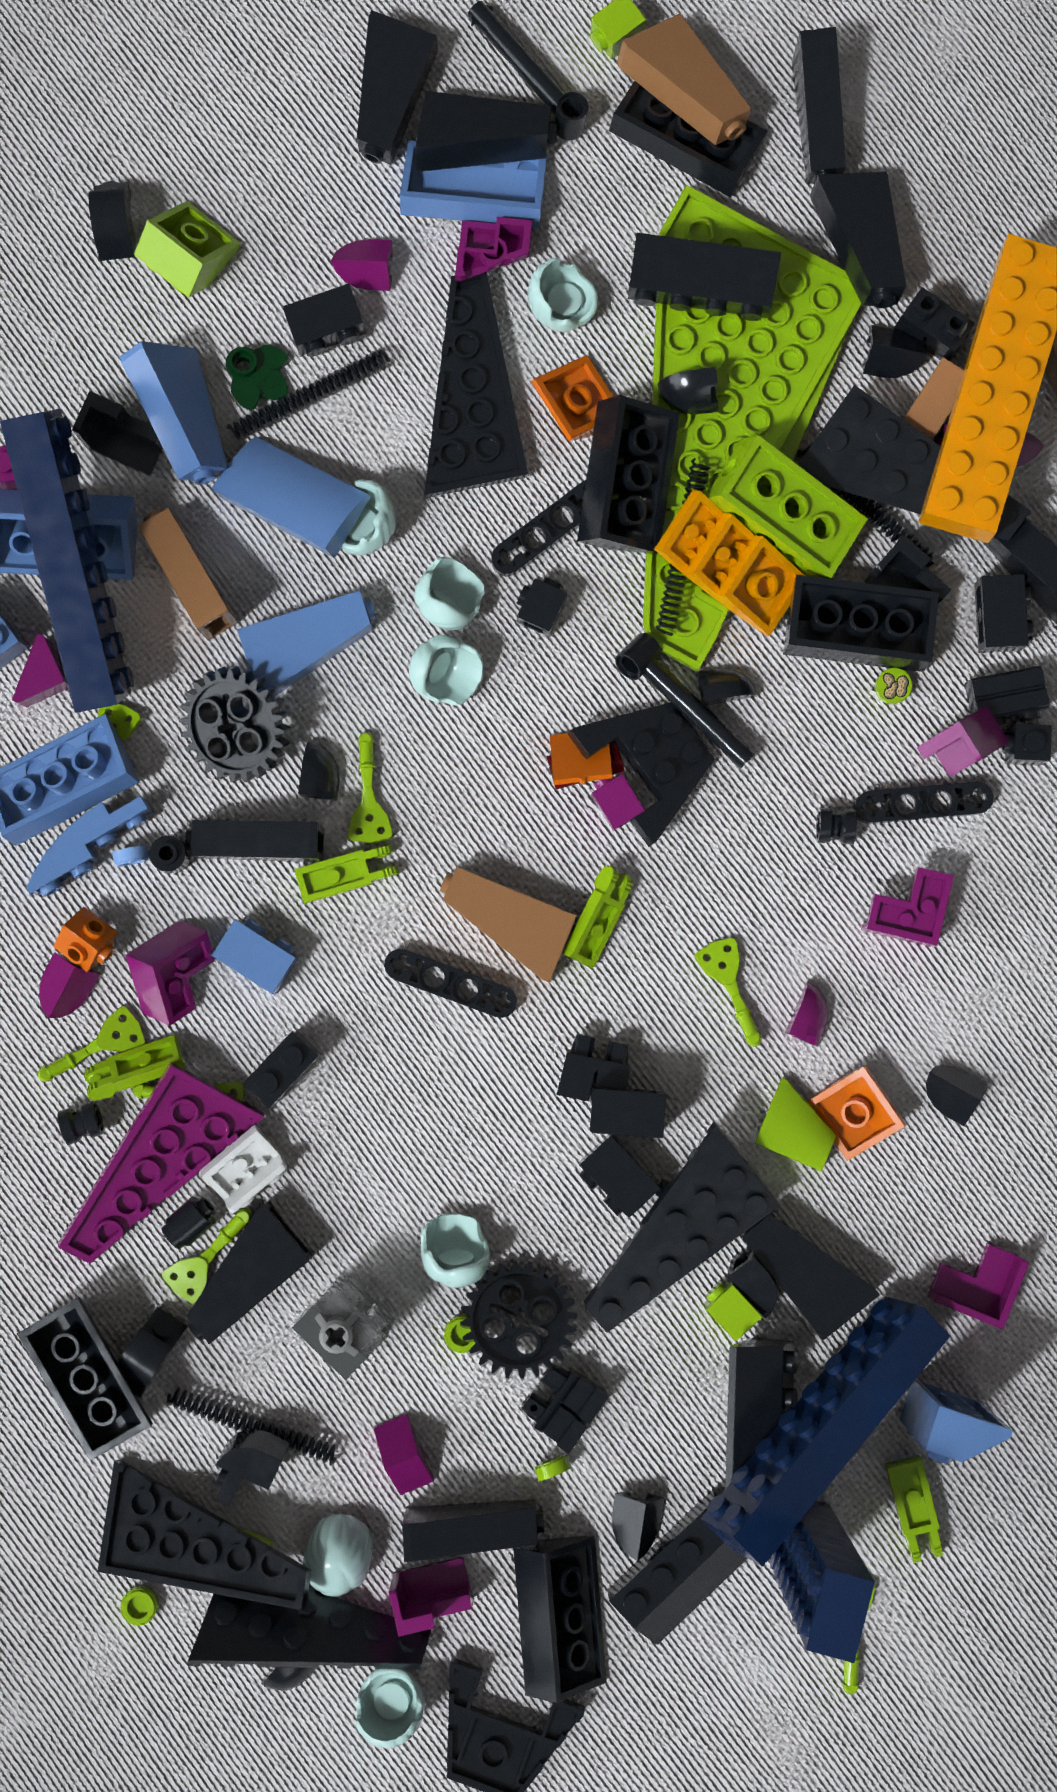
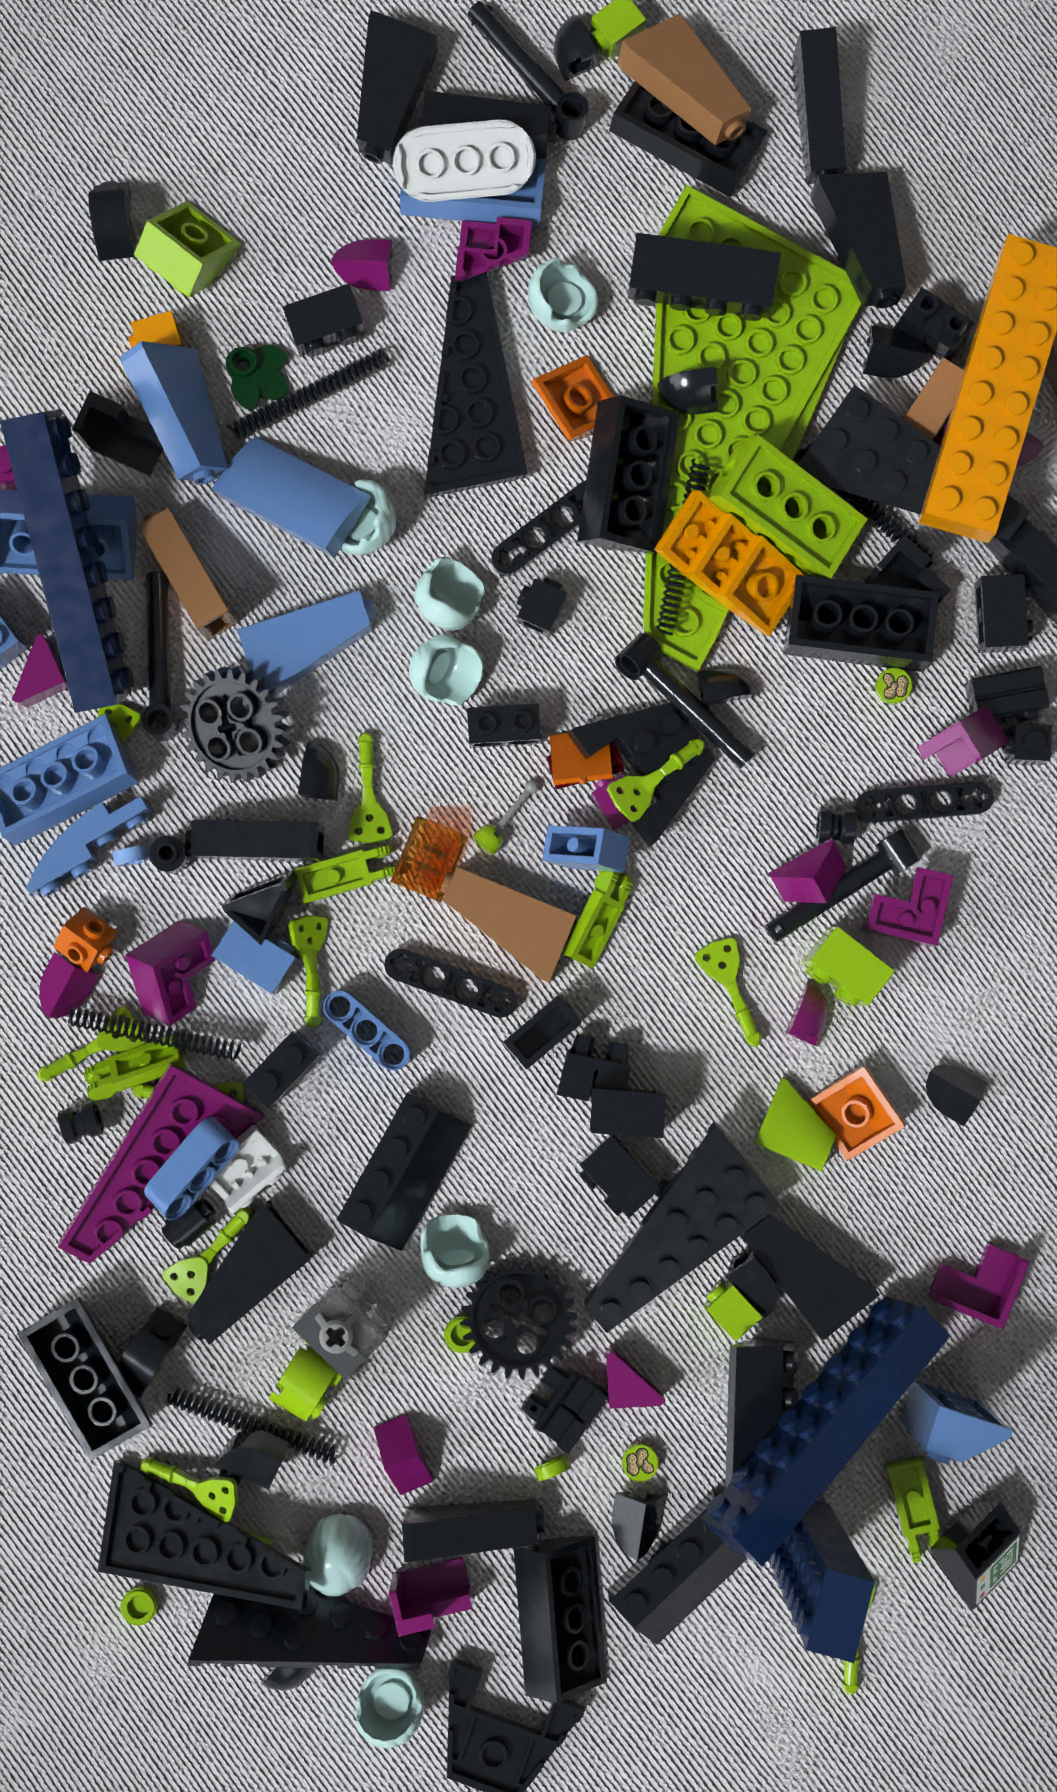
(153, 1038): none -> black piece
(157, 329): none -> light orange brick
(158, 657): none -> black piece
(191, 1168): none -> medium blue beam
(201, 1488): none -> lime piece
(261, 906): none -> black slope
(305, 1384): none -> lime brick
(308, 953): none -> lime piece
(350, 1024): none -> medium blue beam
(404, 1172): none -> black slope
(428, 857): none -> clear orange brick
(464, 160): none -> white tile
(490, 835): none -> hinge
(504, 725): none -> black brick
(542, 1032): none -> black brick
(574, 48): none -> black brick
(586, 848): none -> medium blue brick
(627, 1385): none -> magenta slope
(639, 1461): none -> tile
(646, 784): none -> lime piece
(811, 875): none -> magenta slope
(846, 967): none -> lime brick
(894, 854): none -> black piece
(979, 1550): none -> black slope

